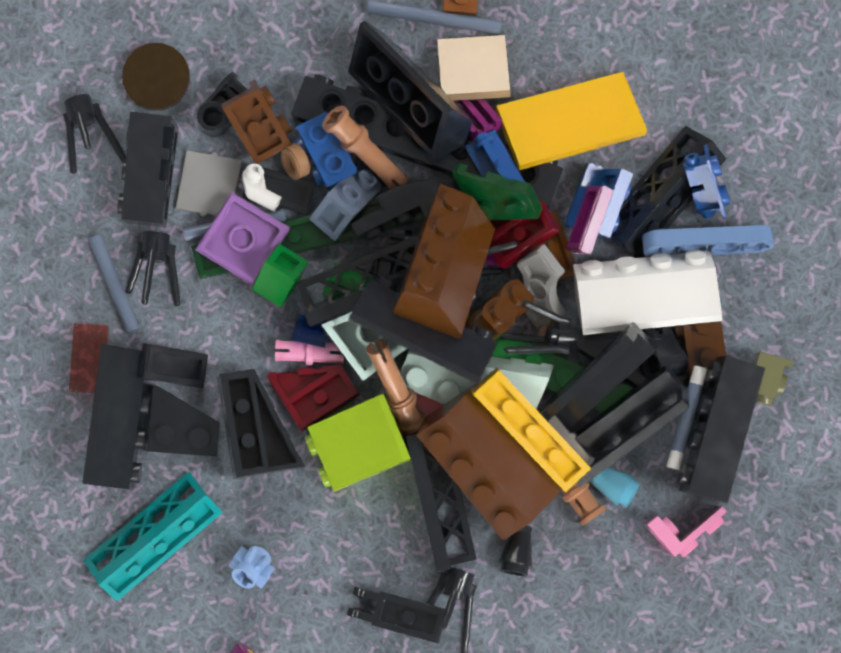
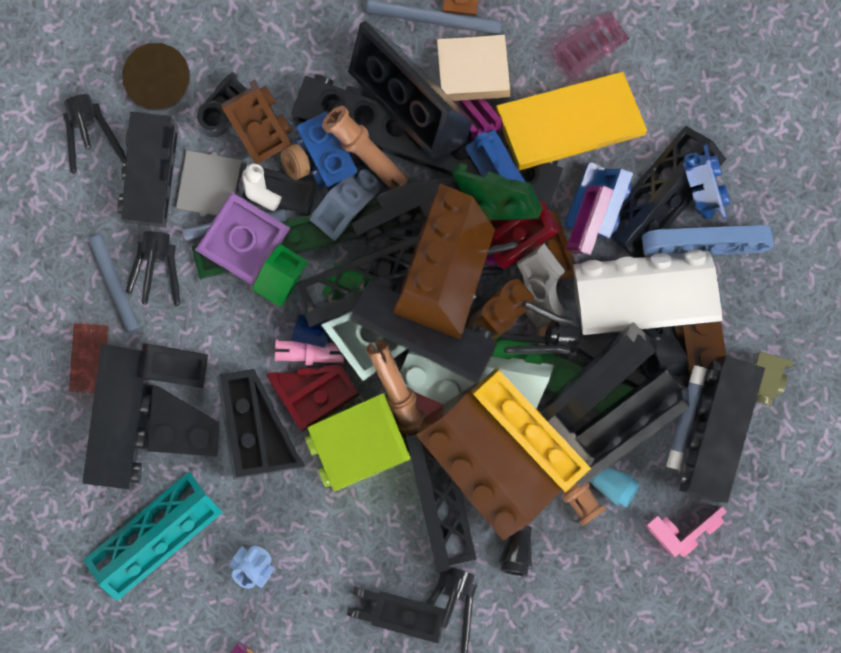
(567, 59): none -> clear pink slope

